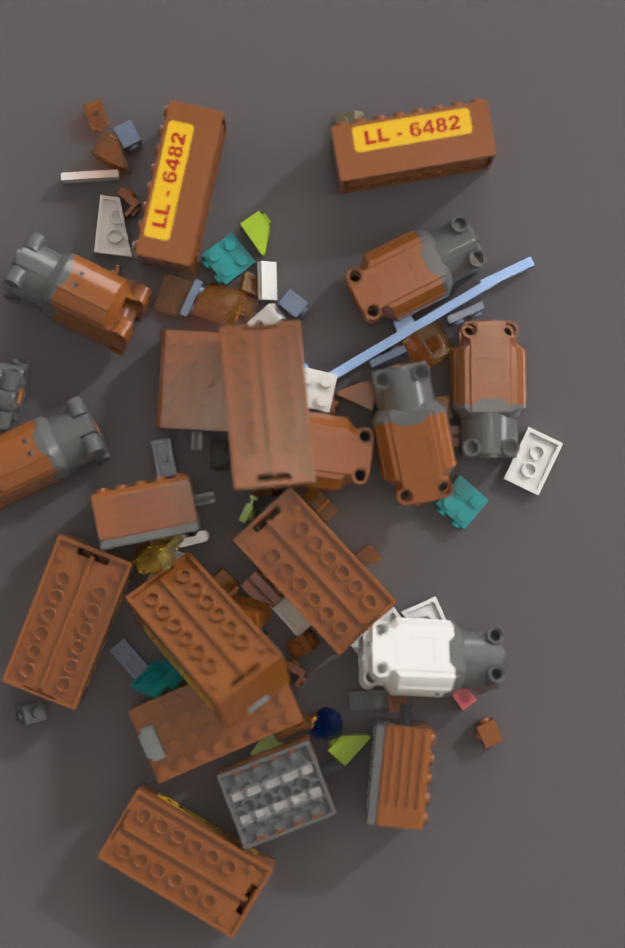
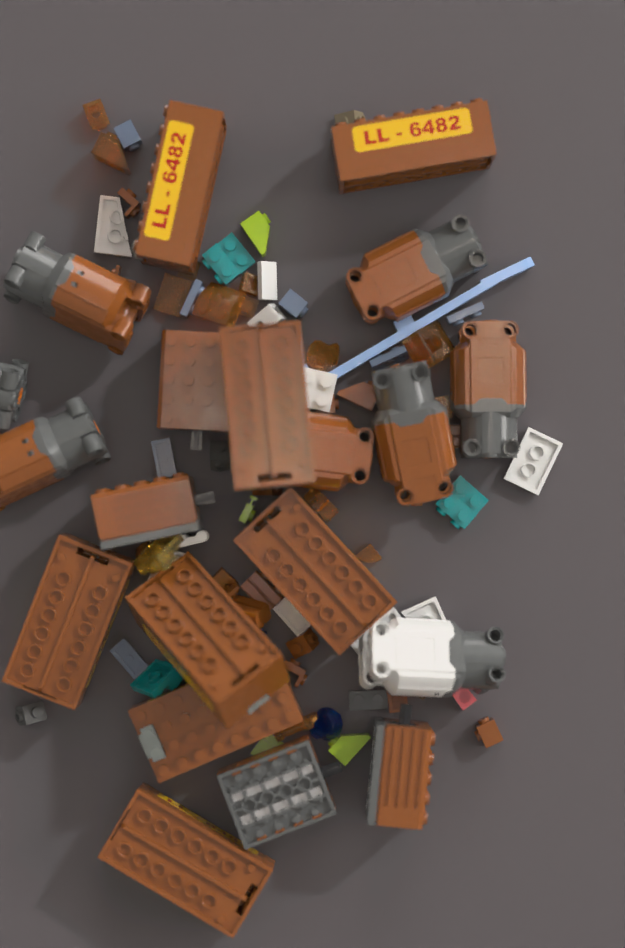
(90, 176): white tile -> none
(322, 355): none -> clear orange cap

